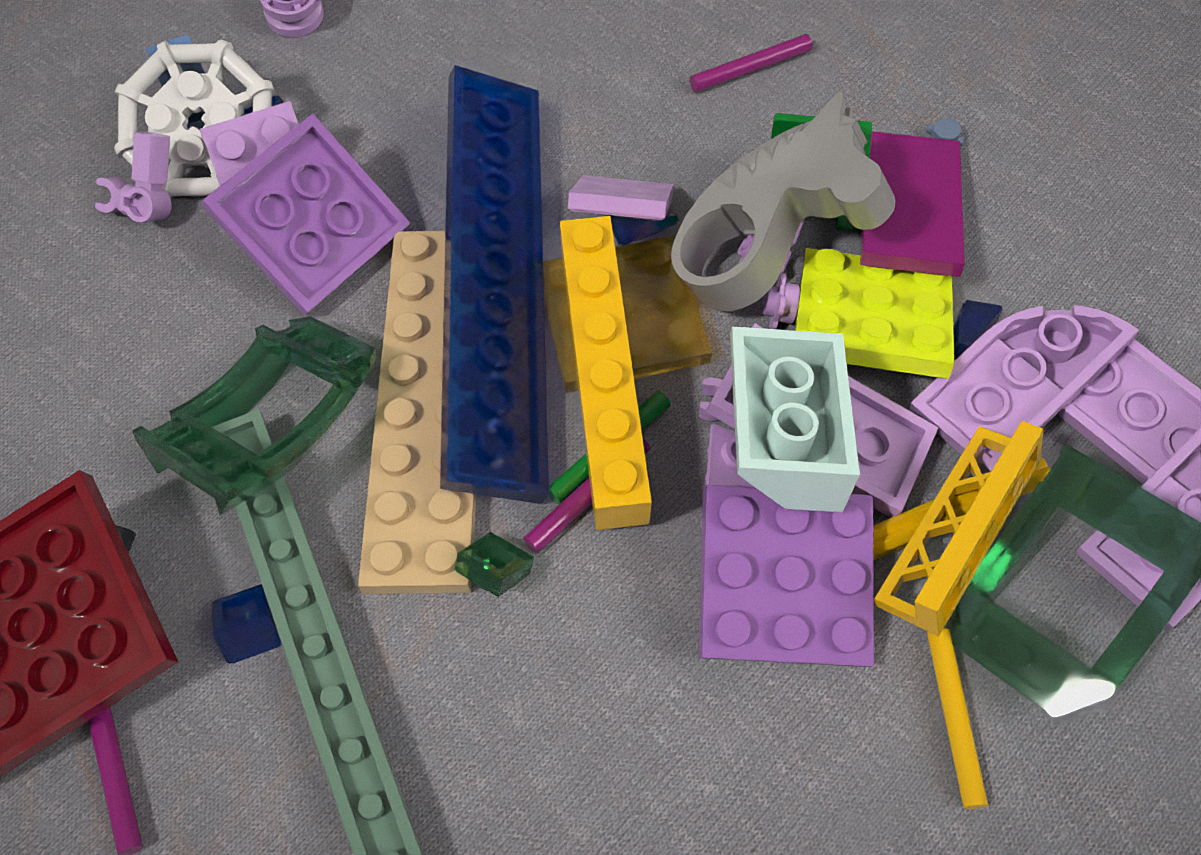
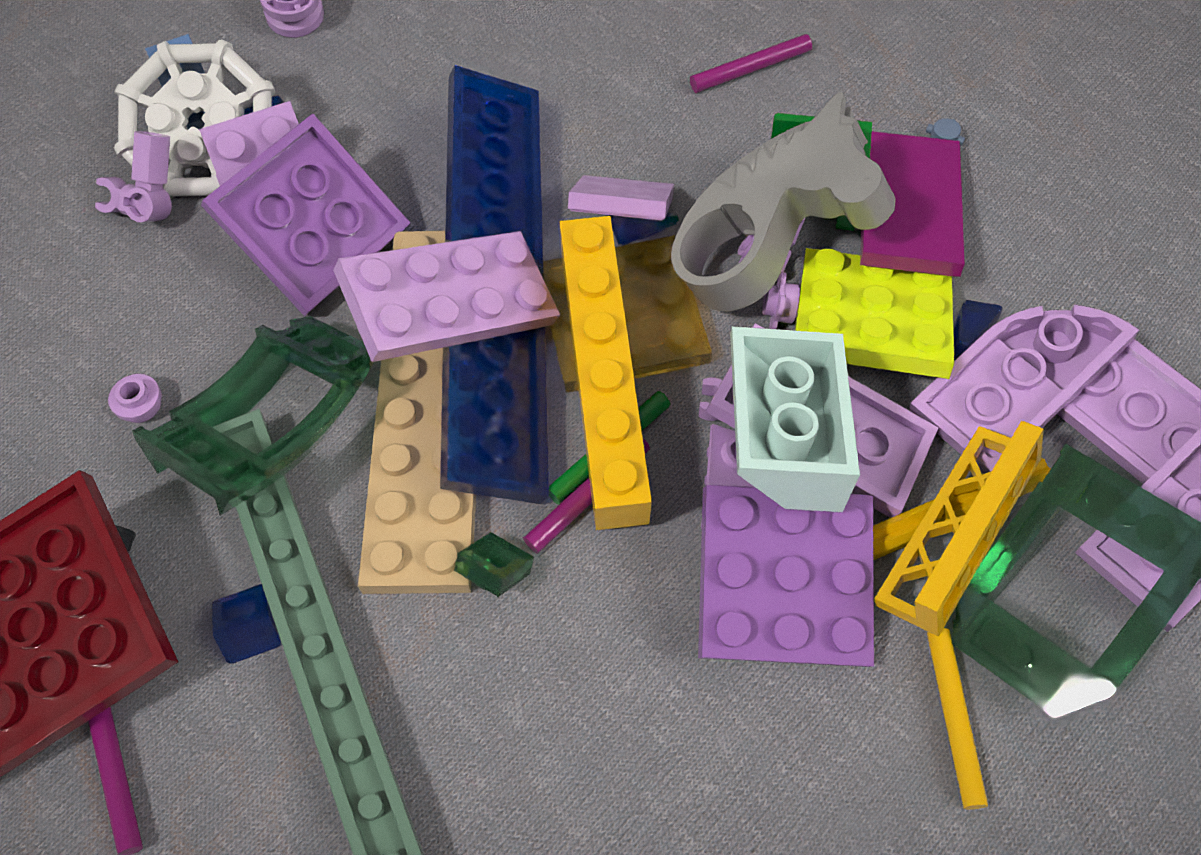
(142, 406): none -> lavender plate
(444, 294): none -> lavender plate

